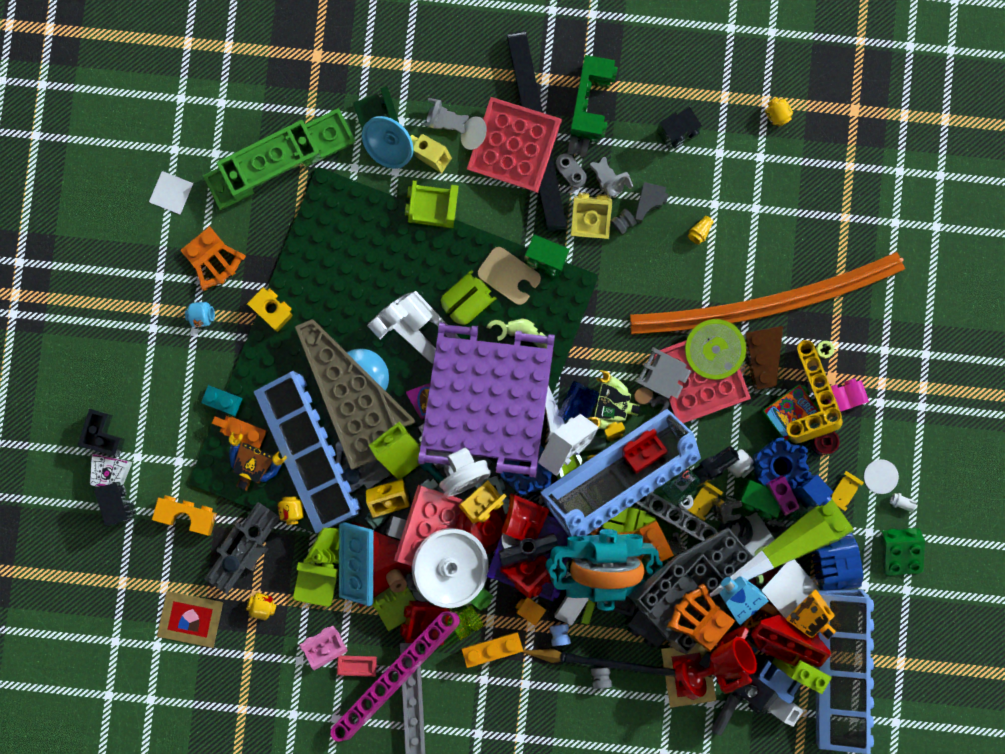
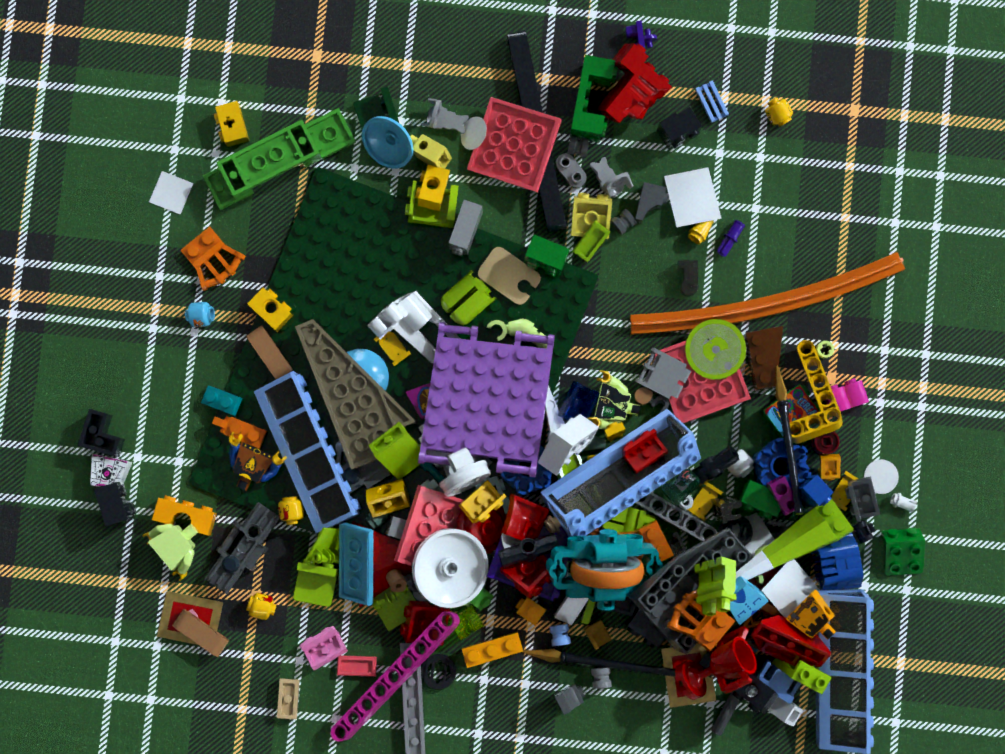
(173, 546): none -> yellowish green torso
(200, 633): none -> medium nougat beam
(237, 133): none -> yellow brick
(269, 352): none -> medium nougat beam
(288, 698): none -> tan plate
(393, 347): none -> yellow piece
(432, 198): none -> yellow brick
(447, 661): none -> black piece
(465, 228): none -> light grey brick
(552, 524): none -> tan plate
(569, 698): none -> dark grey arch
(591, 241): none -> lime tile
(597, 634): none -> pearl gold panel
(636, 31): none -> dark purple hips
(637, 87): none -> red brick
(690, 276): none -> clear smoke leg
(692, 197): none -> white sticker
(716, 585): none -> lime hips
(724, 111): none -> light blue tile
(730, 238): none -> dark purple axle
(781, 395): none -> black piece
(829, 466): none -> light orange bracket
(863, 498): none -> dark grey bracket
(863, 531): none -> black gear

